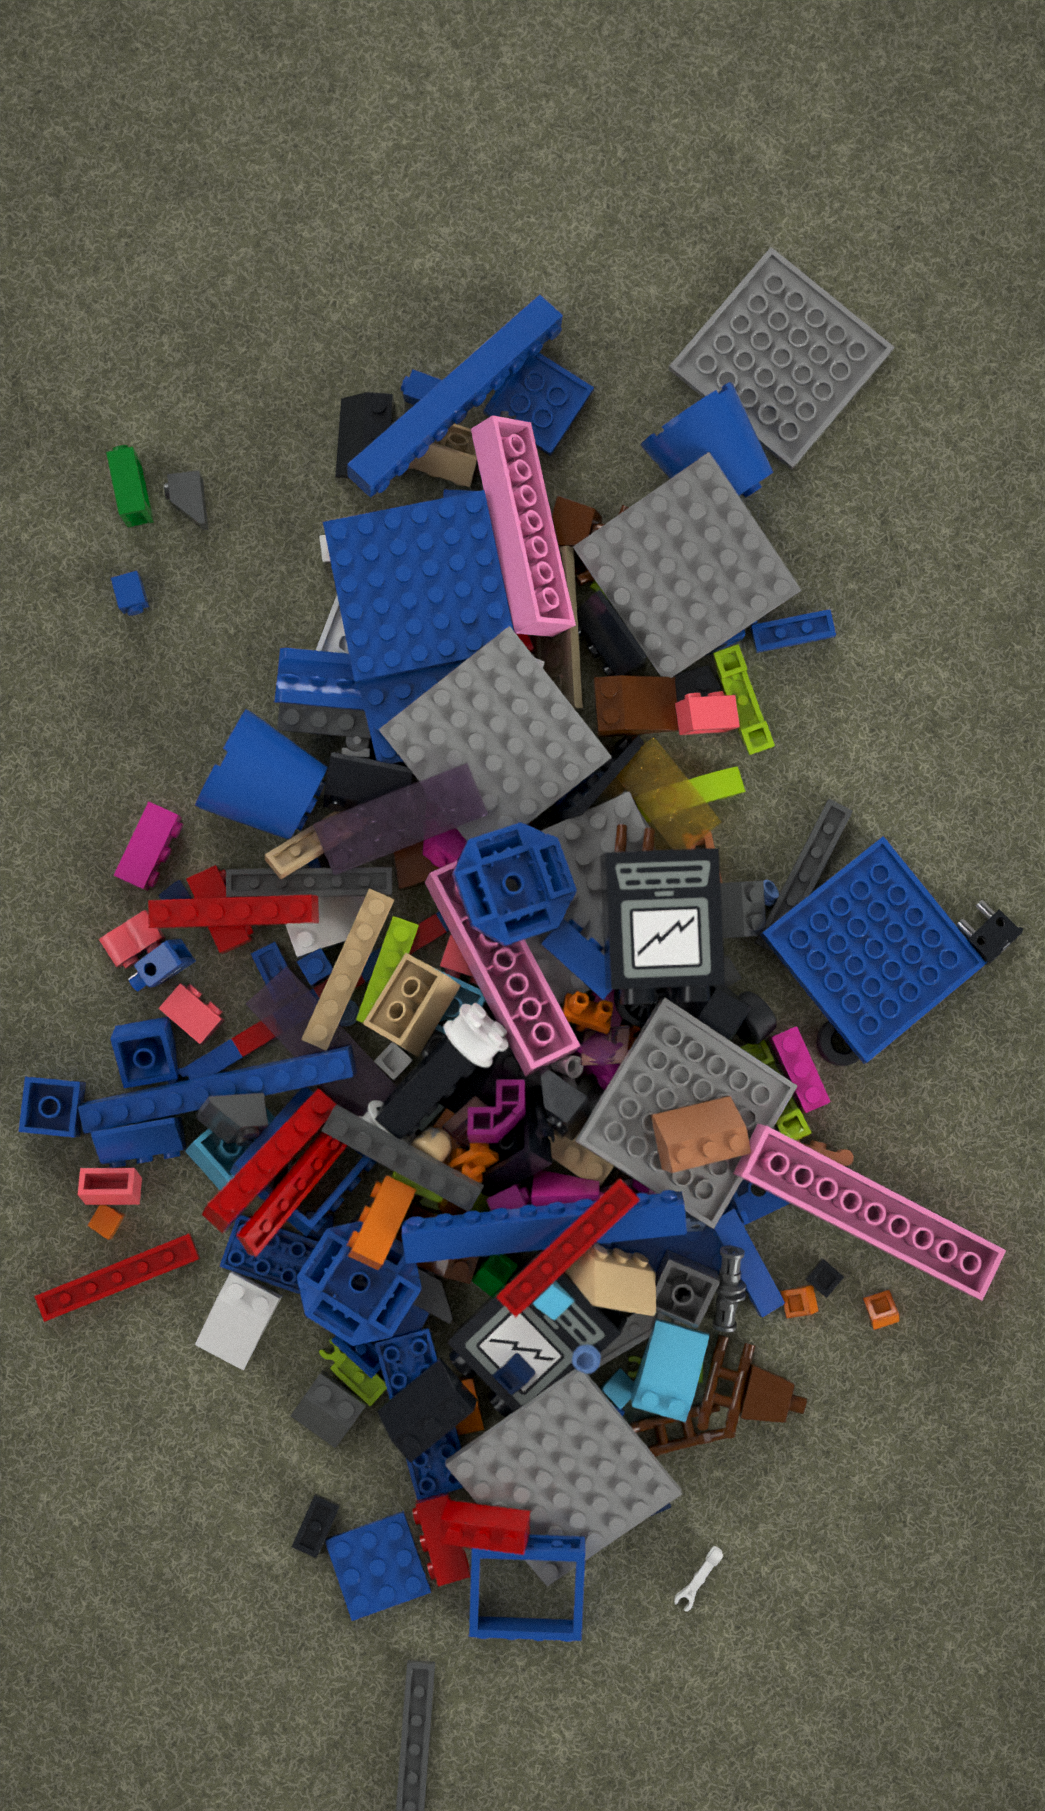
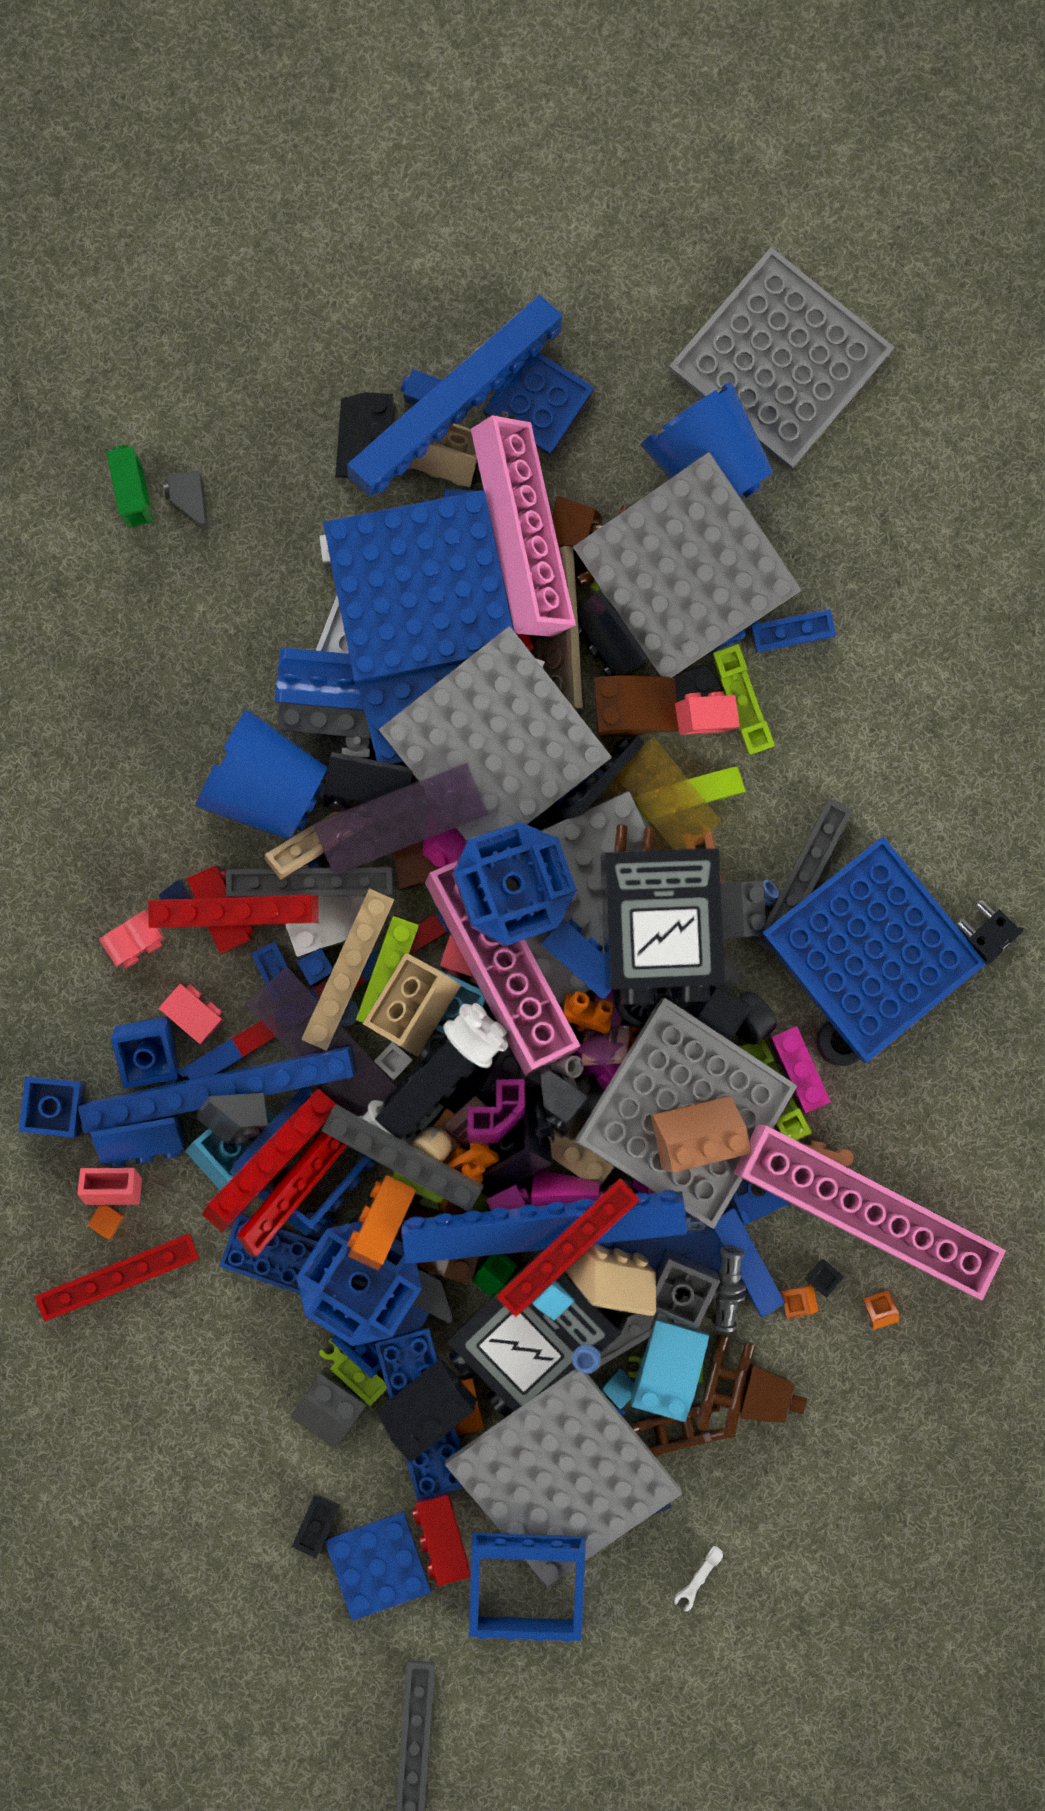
(130, 593): blue brick -> none
(149, 846): dark pink brick -> none
(168, 959): blue torso -> none
(238, 1319): white slope -> none
(485, 1527): red brick -> none
(514, 1374): dark blue slope -> none

